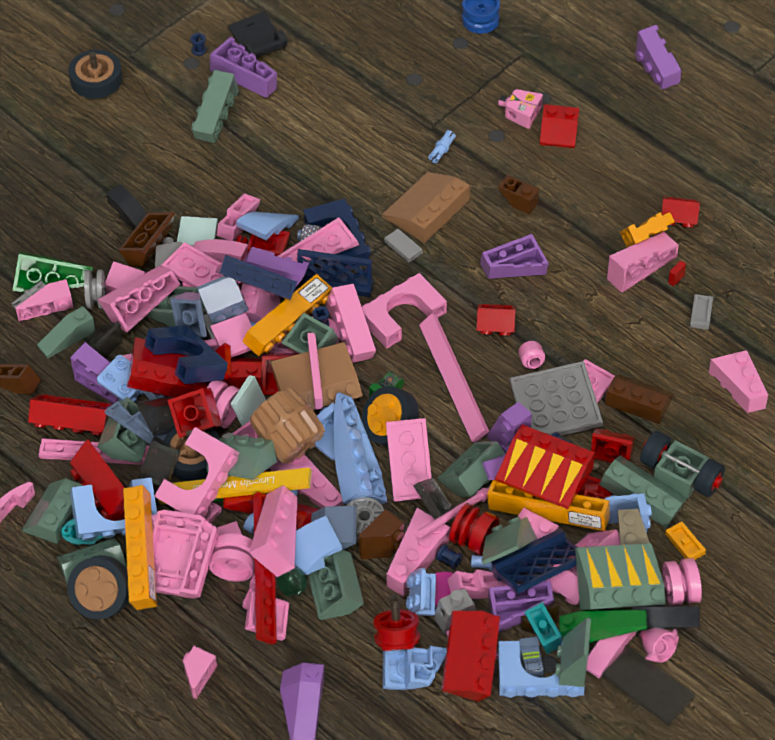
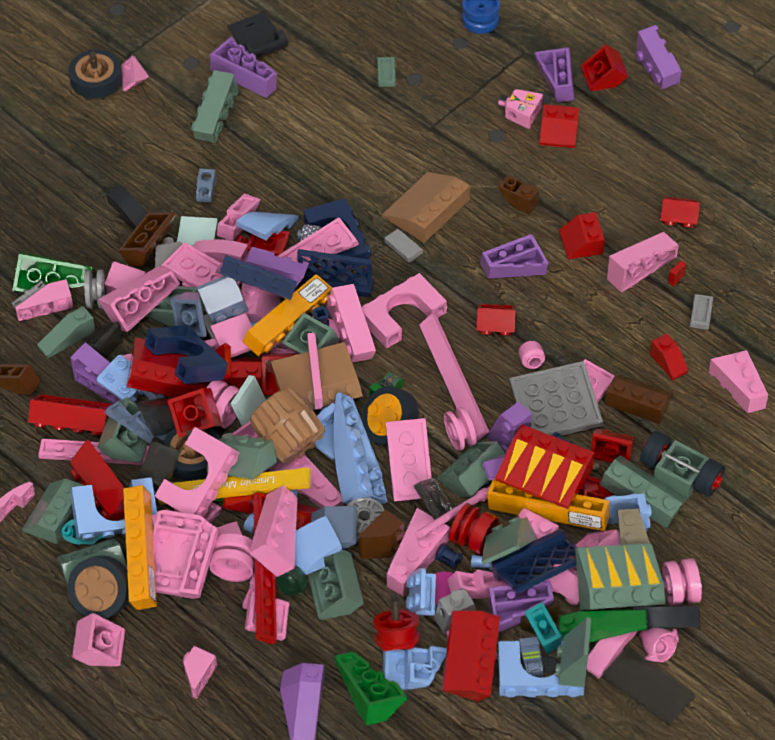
(98, 641): none -> bright pink slope
(132, 73): none -> bright pink slope
(198, 44): dark blue bush -> none
(206, 185): none -> sand blue leg
(369, 690): none -> green wedge
(386, 71): none -> sand green tile
(442, 146): light blue pin -> none
(460, 428): none -> bright pink wheel
(557, 72): none -> medium lavender wedge
(582, 236): none -> red slope
(604, 69): none -> red slope
(652, 226): light orange hips -> none
(668, 356): none -> red slope
(685, 541): light orange plate -> none

